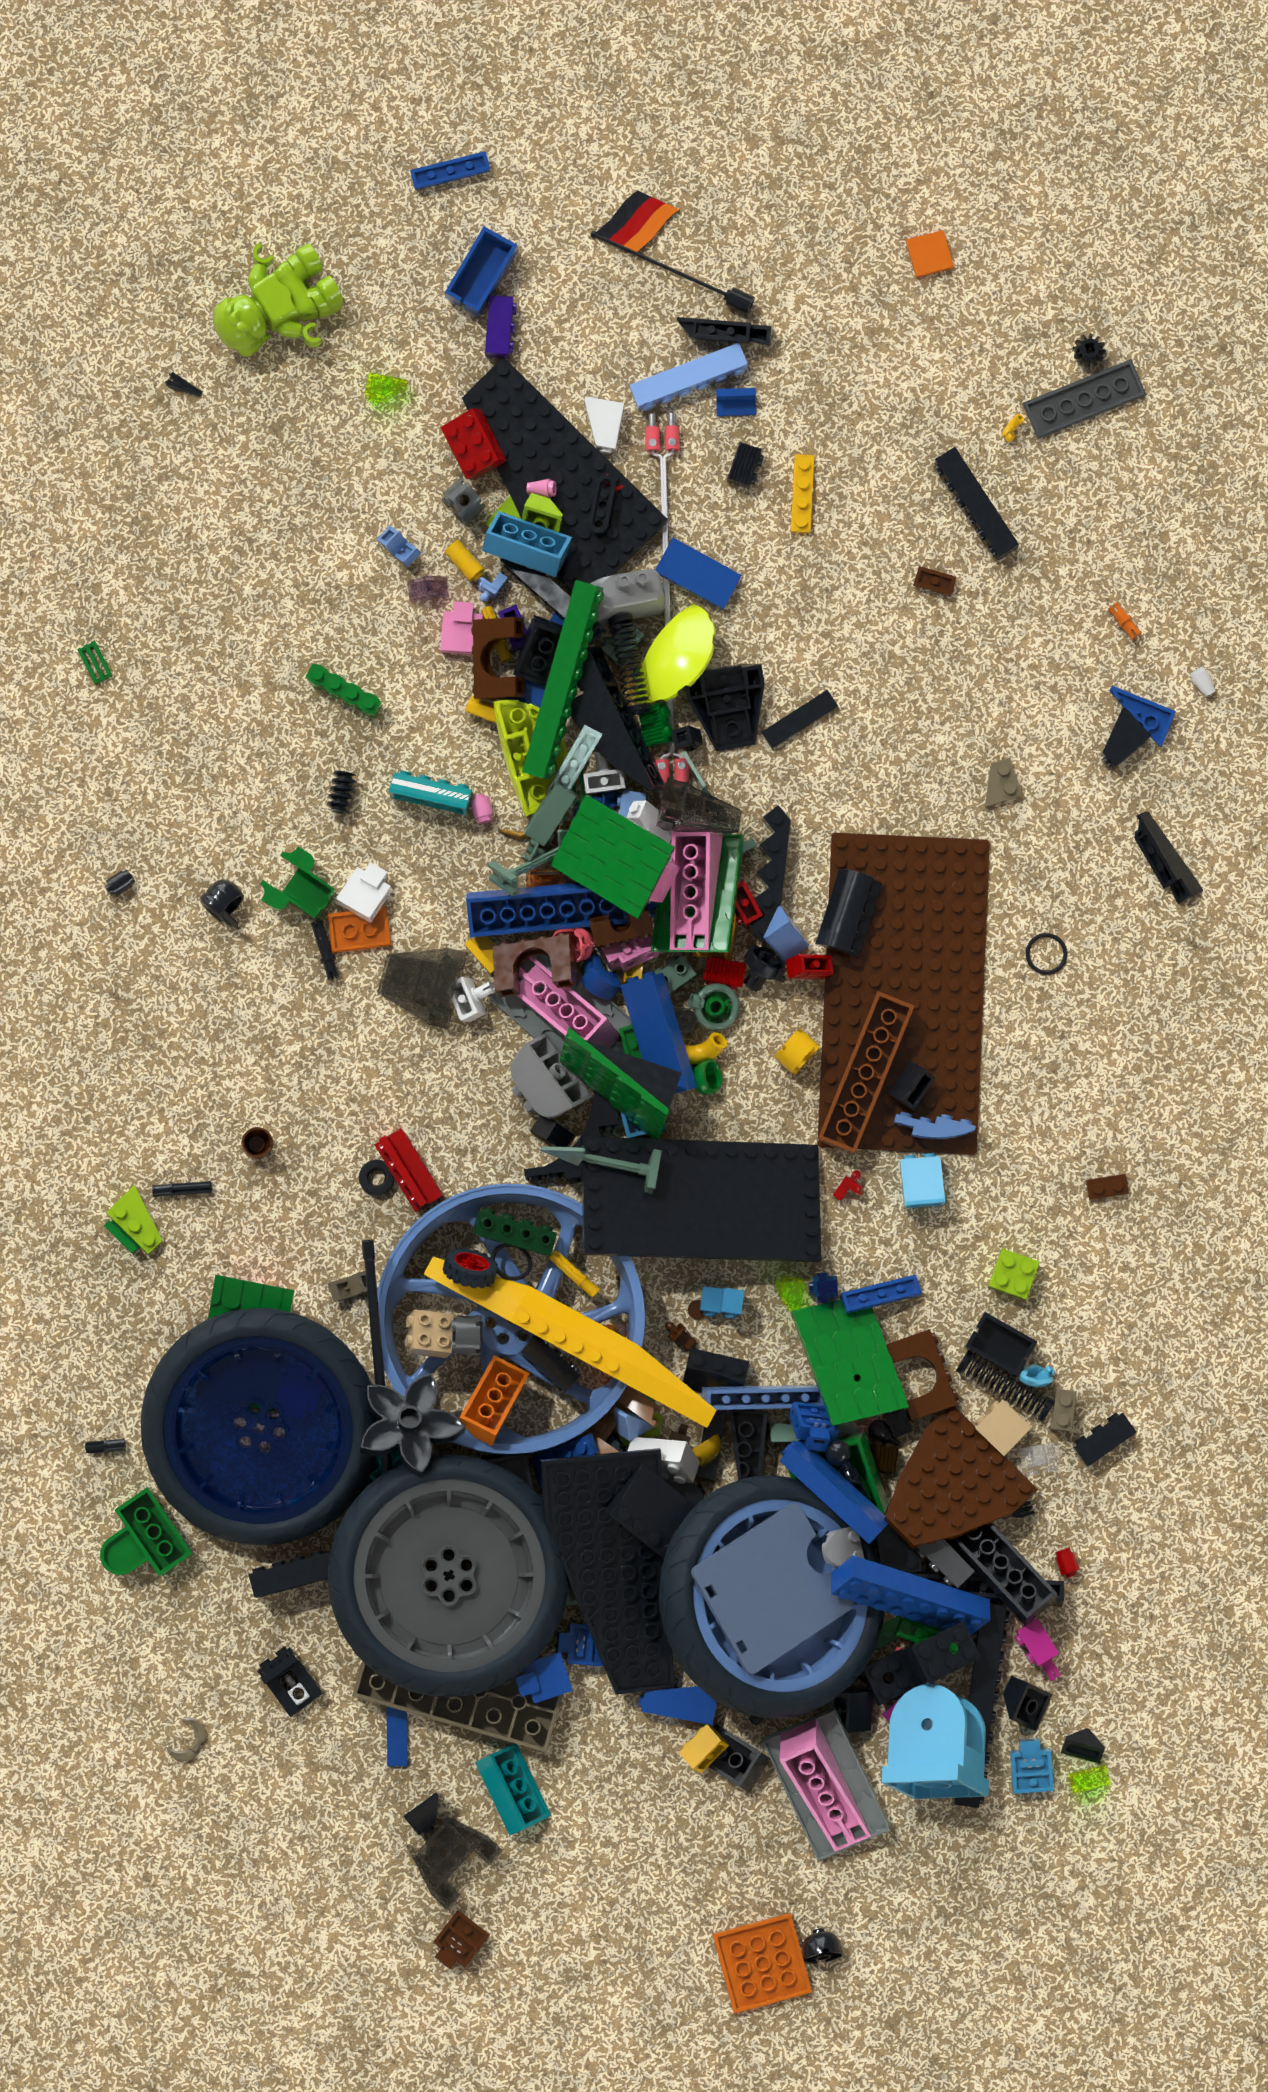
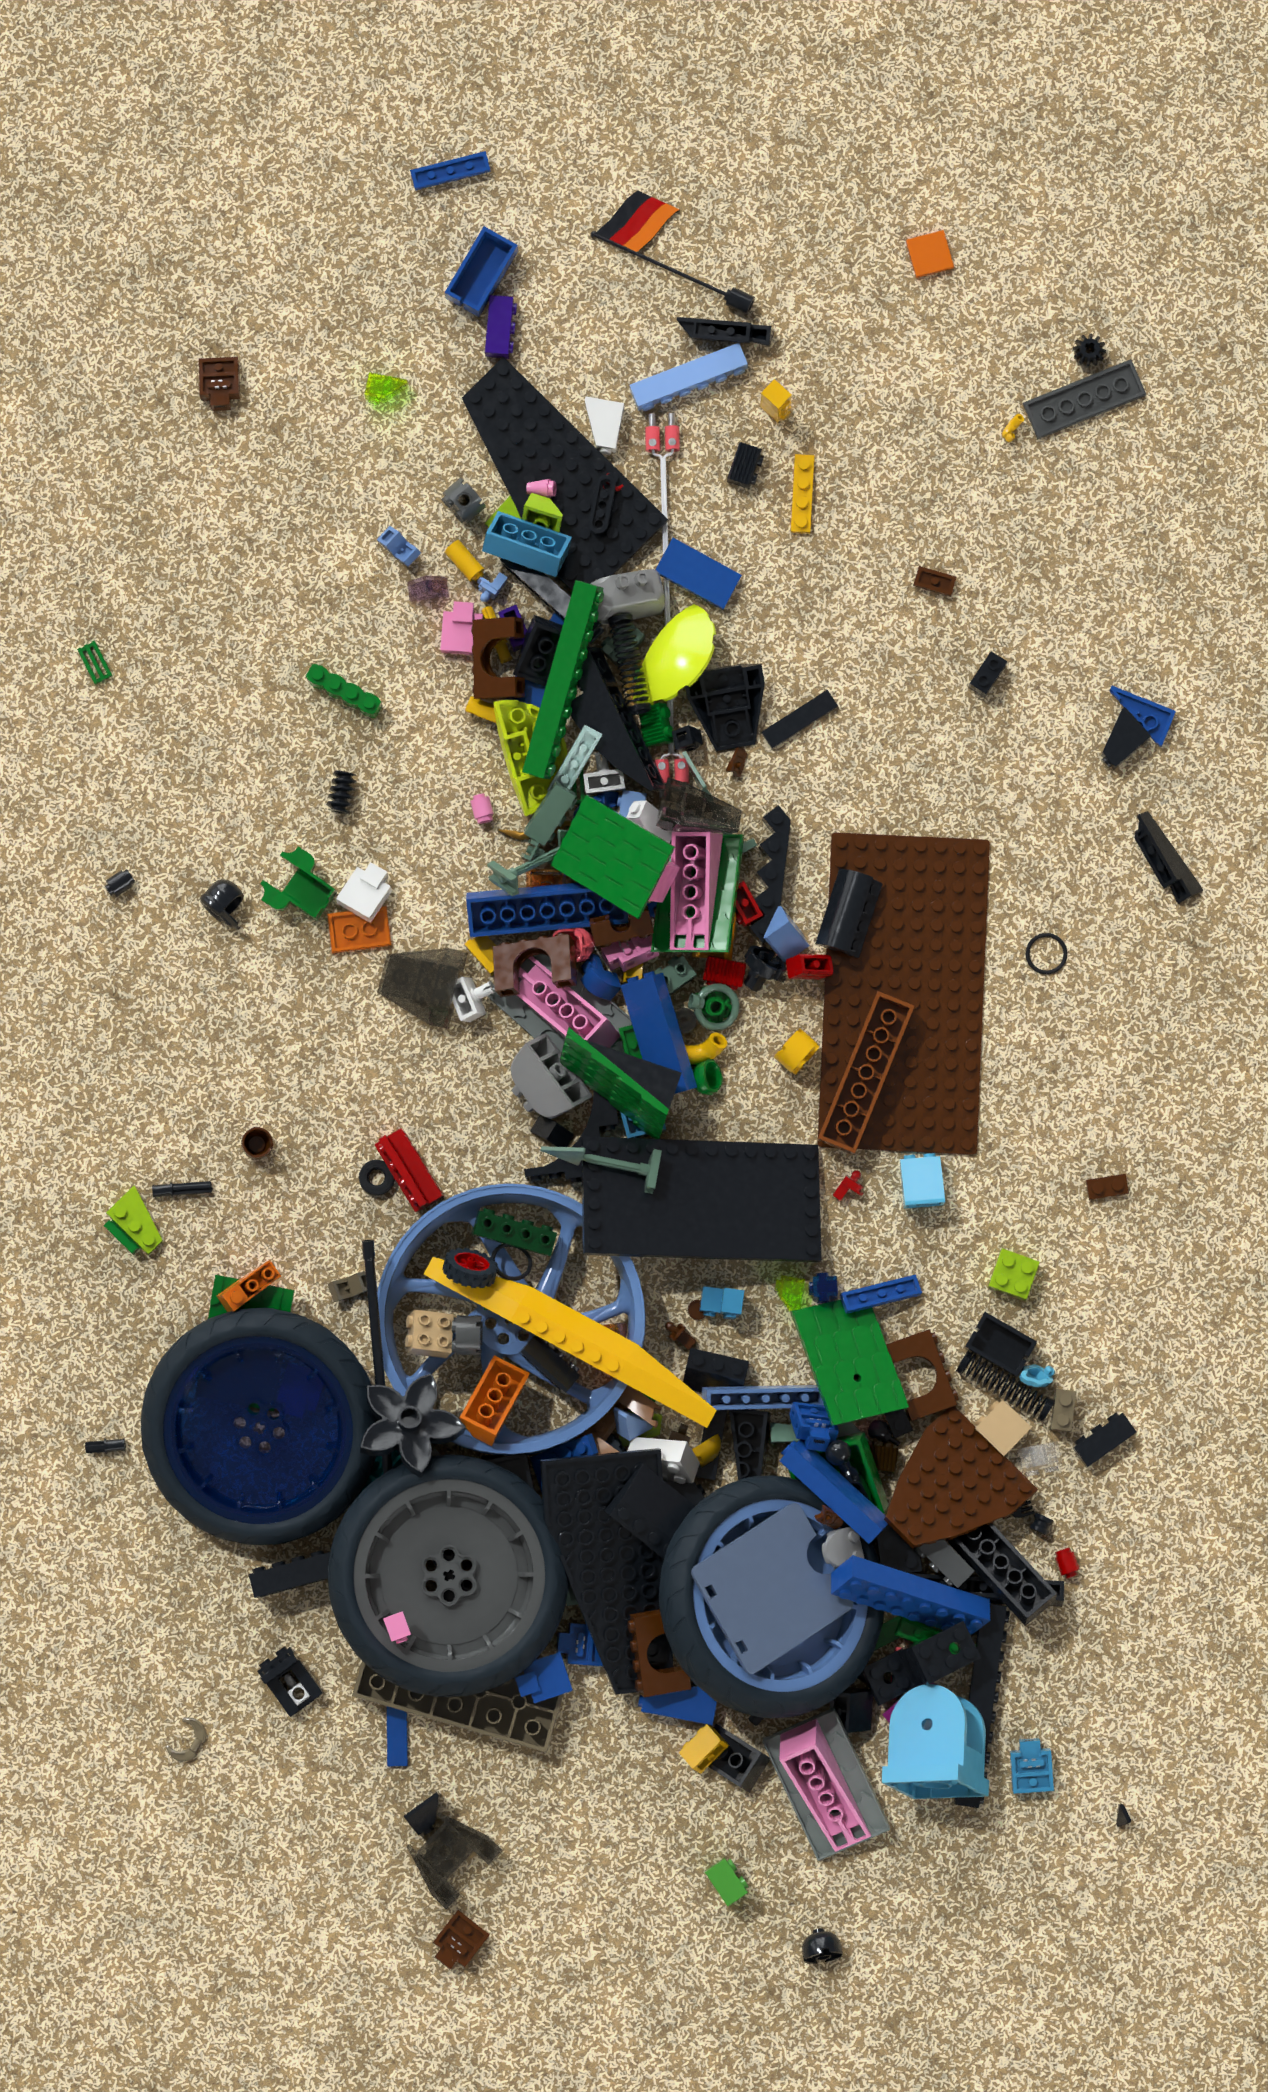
(146, 1537): green brick -> none
(180, 384): black piece -> none
(219, 381): none -> reddish brown piece
(248, 1286): none -> orange slope
(279, 301): lime piece -> none
(327, 957): black pin -> none
(397, 1627): none -> bright pink brick
(430, 793): teal slope -> none
(473, 444): red brick -> none
(513, 1789): teal slope -> none
(573, 1273): yellow axle -> none
(652, 1681): none -> reddish brown arch
(726, 1881): none -> bright green piece
(736, 401): blue panel -> none
(737, 762): none -> reddish brown piece
(762, 1962): orange plate -> none
(776, 401): none -> yellow brick
(829, 1518): none -> reddish brown piece
(911, 1085): black brick -> none
(943, 1128): medium blue slope -> none
(976, 504): black brick -> none
(987, 674): none -> black brick
(1002, 783): dark tan wing -> none
(1025, 1702): black slope -> none
(1038, 1647): dark pink brick -> none
(1041, 1524): none -> black wheel
(1084, 1746): black slope -> none
(1088, 1779): clear neon green slope -> none
(1122, 1816): none -> black slope
(1124, 621): orange pin -> none
(1202, 681): white cone -> none

